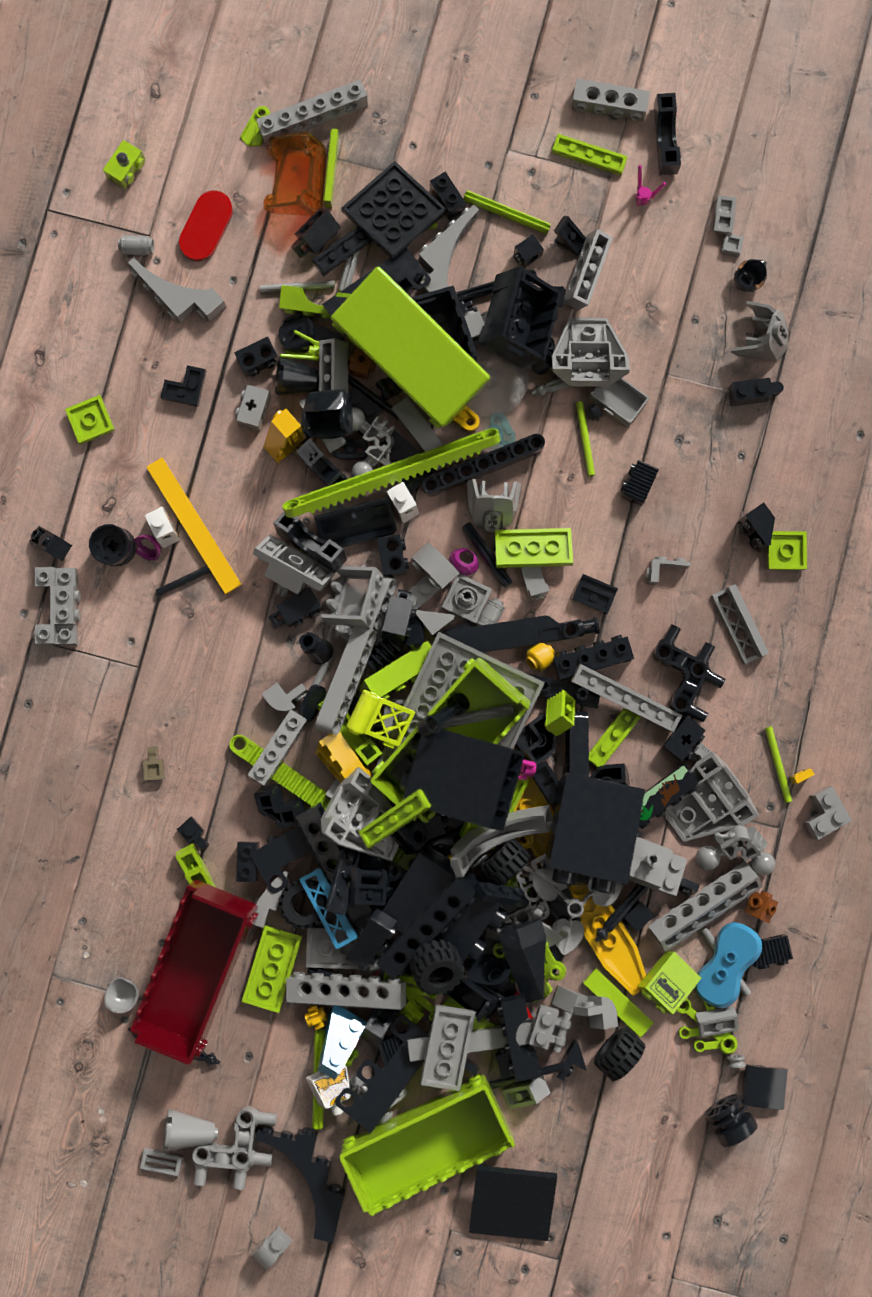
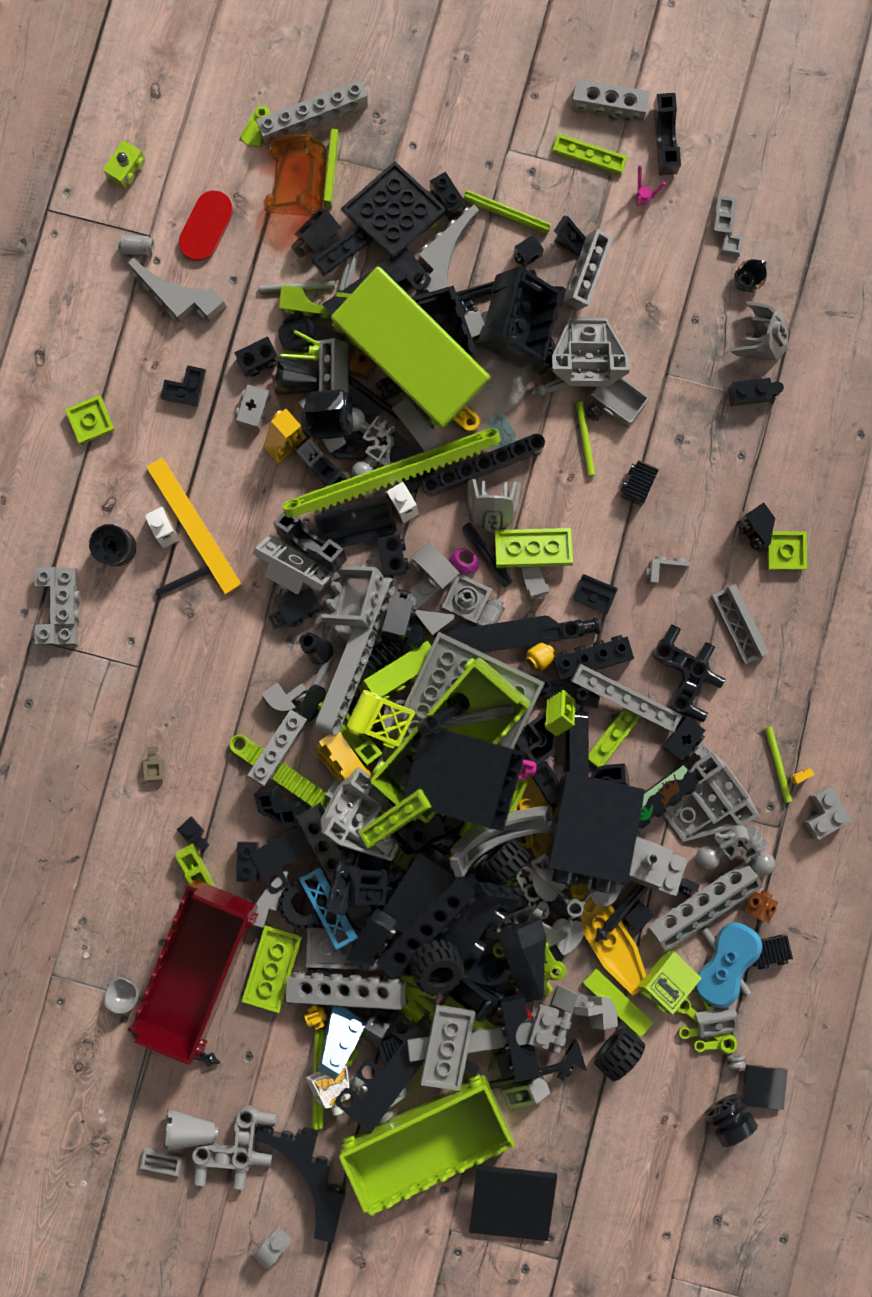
(50, 543): black slope -> none
(145, 552): magenta piece -> none

